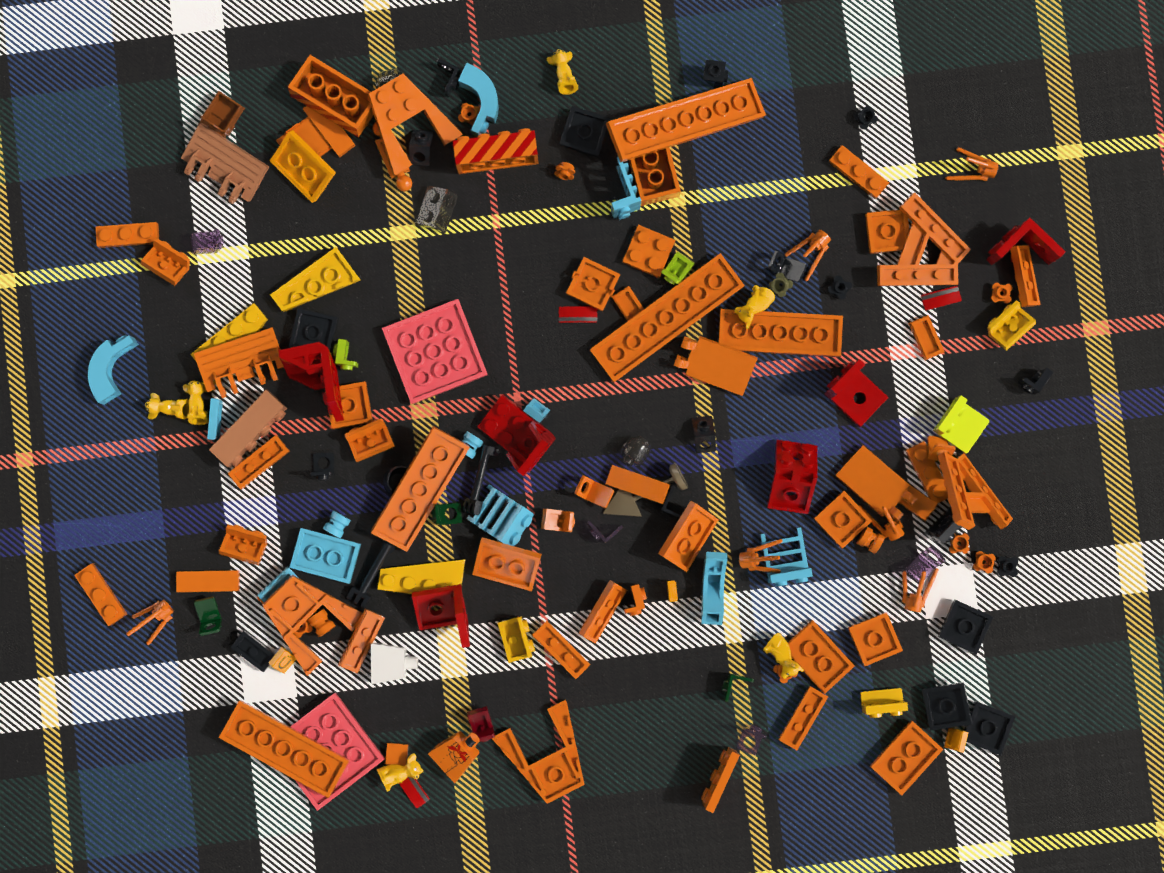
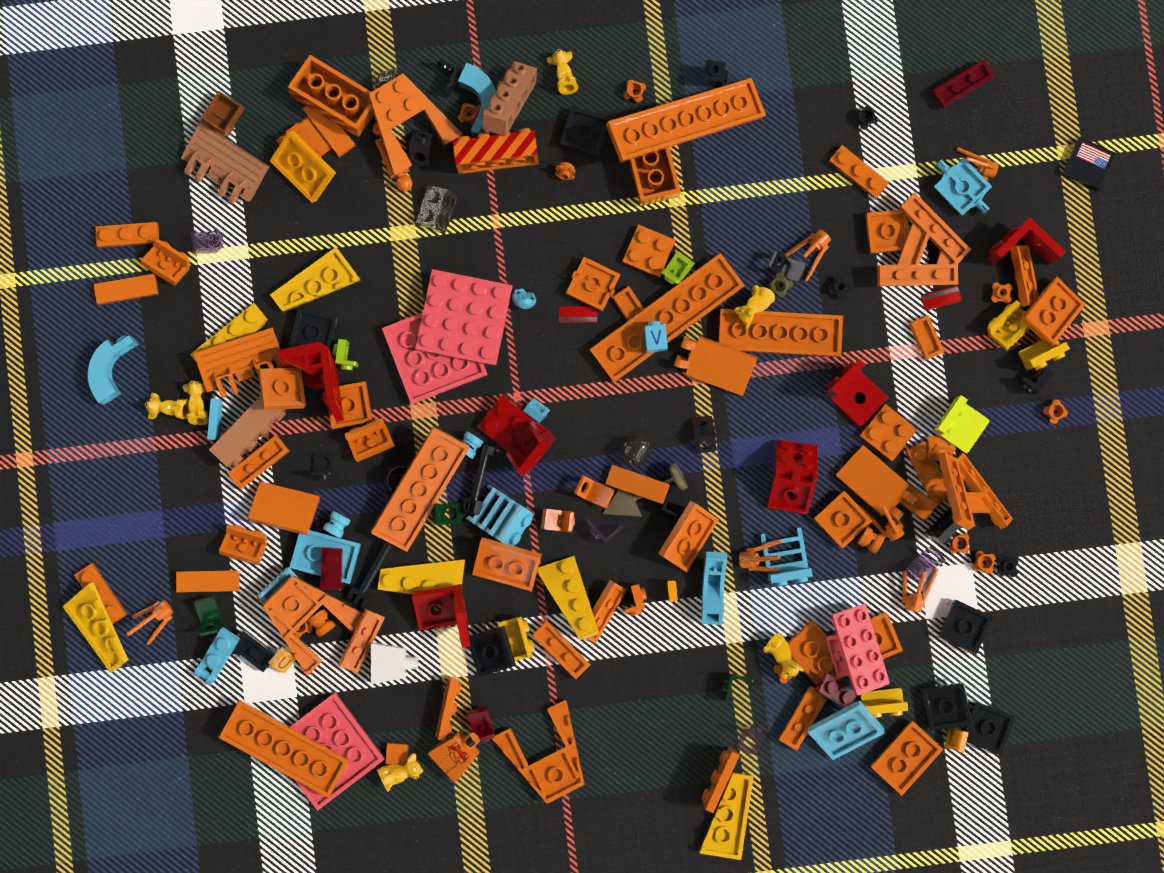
(94, 623): none -> yellow wing
(126, 289): none -> orange tile
(217, 655): none -> medium azure plate
(281, 388): none -> orange plate
(283, 508): none -> orange tile
(331, 568): none -> dark red plate
(414, 792): red sticker -> none
(448, 708): none -> orange plate
(464, 317): none -> coral plate
(491, 651): none -> black plate
(509, 98): none -> nougat brick
(523, 299): none -> medium azure plate
(568, 591): none -> yellow wing
(623, 207): medium azure plate -> none
(639, 87): none -> orange plate
(655, 337): none -> medium azure brick
(729, 823): none -> yellow wing
(835, 691): none -> dark red plate
(846, 730): none -> medium azure plate
(856, 650): none -> coral bracket
(888, 432): none -> orange plate
(962, 186): none -> medium azure plate
(963, 84): none -> dark red plate
(1038, 353): none -> yellow bracket
(1053, 312): none -> orange tile
(1061, 411): none -> orange plate
(1089, 163): none -> black tile

